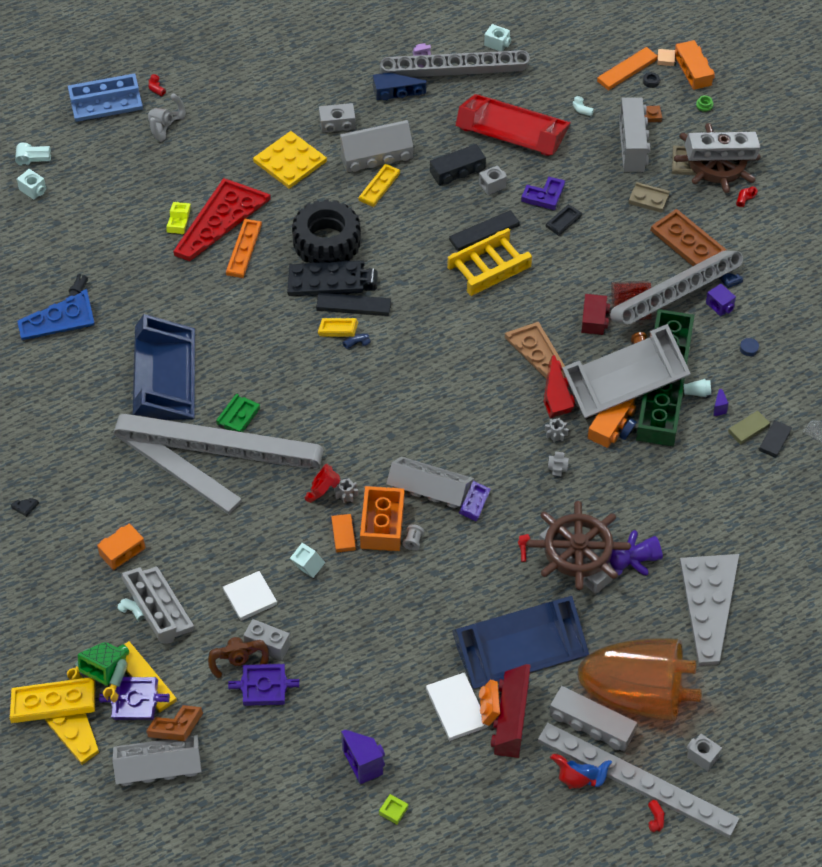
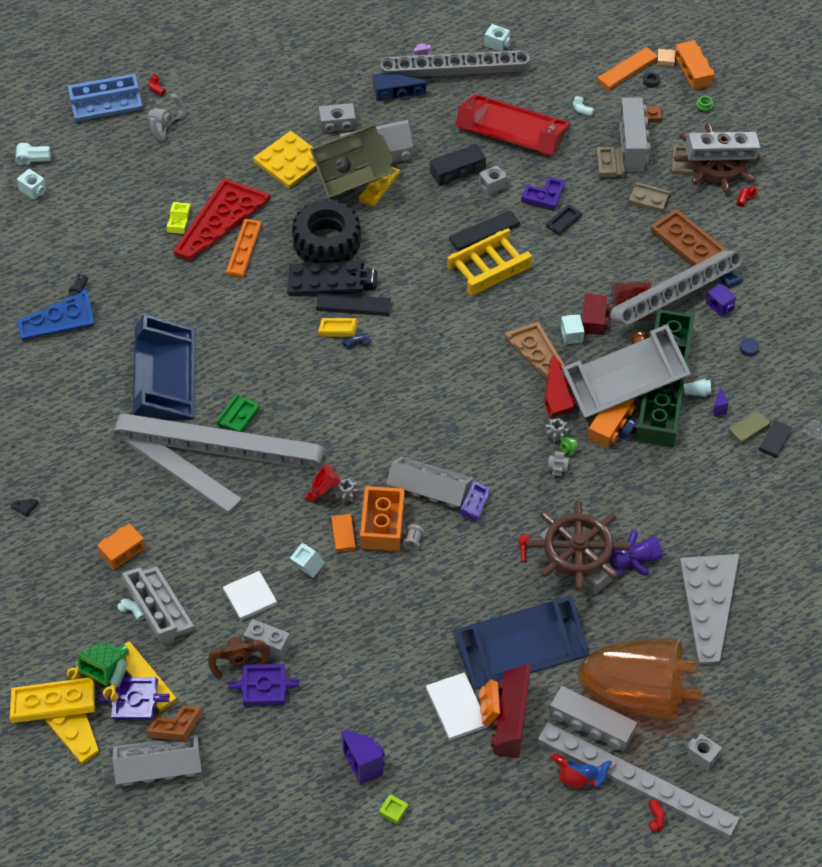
(368, 158): none -> olive piece
(568, 446): none -> bright green plate
(572, 329): none -> light aqua brick
(610, 161): none -> dark tan plate

